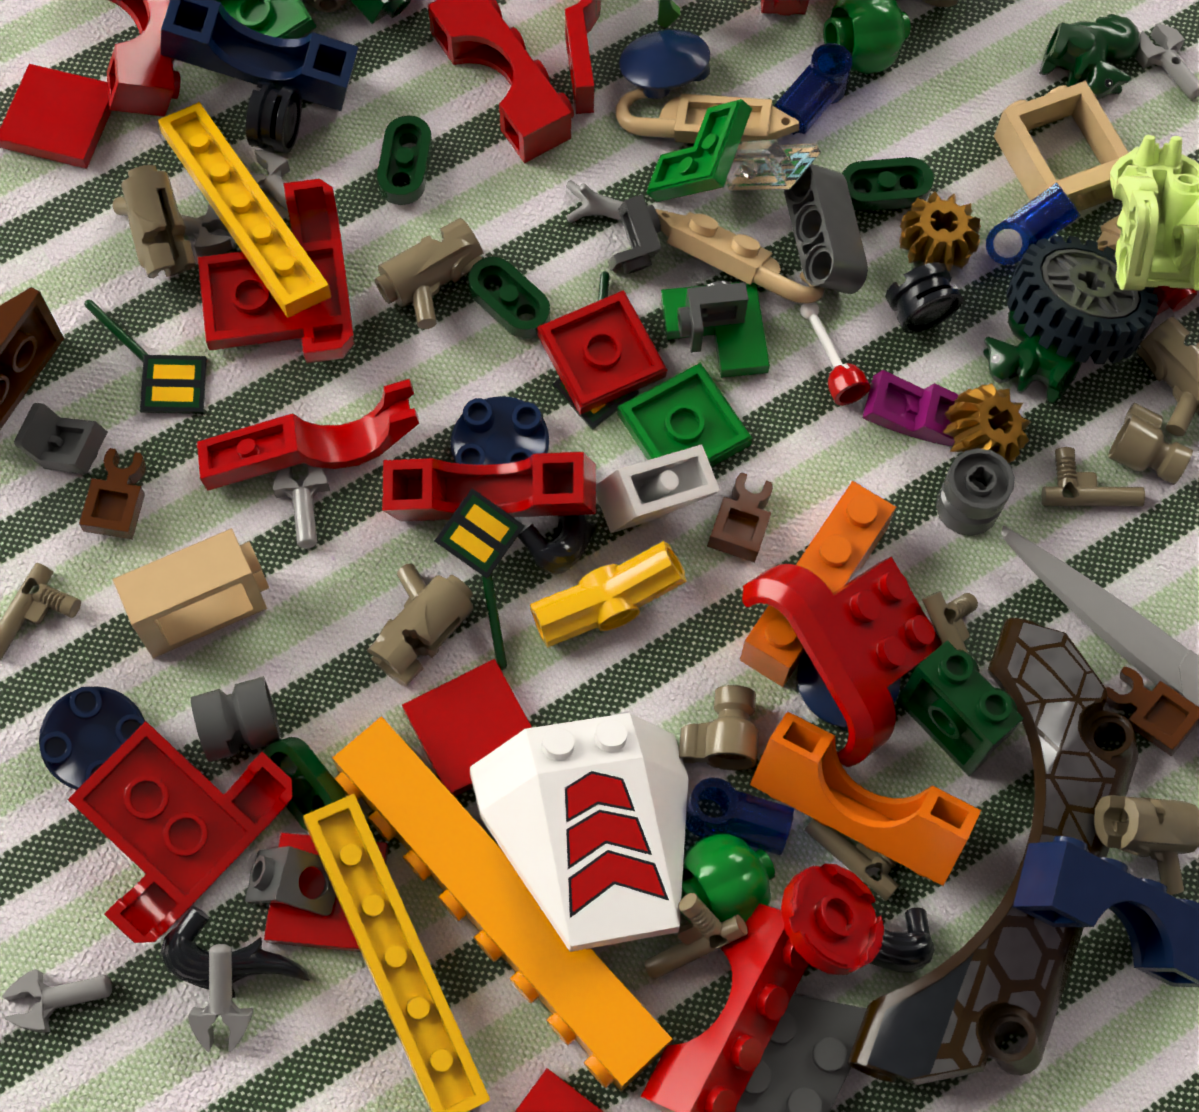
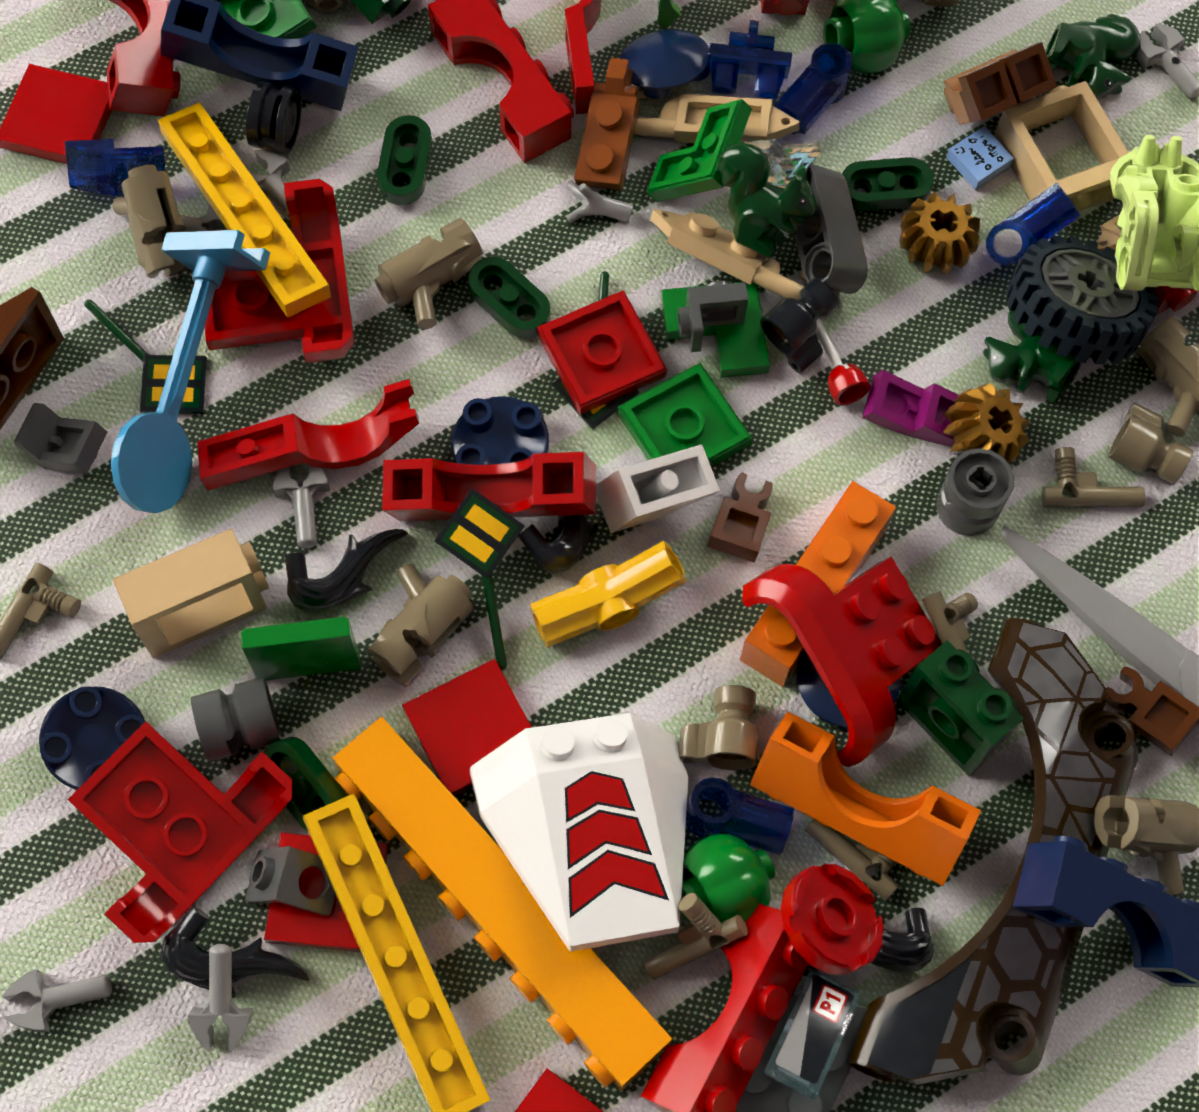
(101, 168): none -> clear blue slope
(115, 503): reddish brown plate -> none
(152, 451): none -> dark azure piece
(301, 648): none -> green tile
(343, 582): none -> black piece
(609, 129): none -> dark orange hinge
(641, 227): dark grey bracket -> none
(749, 55): none -> clear blue hips
(758, 206): none -> dark green animal
(793, 324): none -> black piece
(812, 1034): none -> slope
(924, 297): black wheel -> none
(980, 157): none -> light blue tile
(999, 84): none -> reddish brown hips

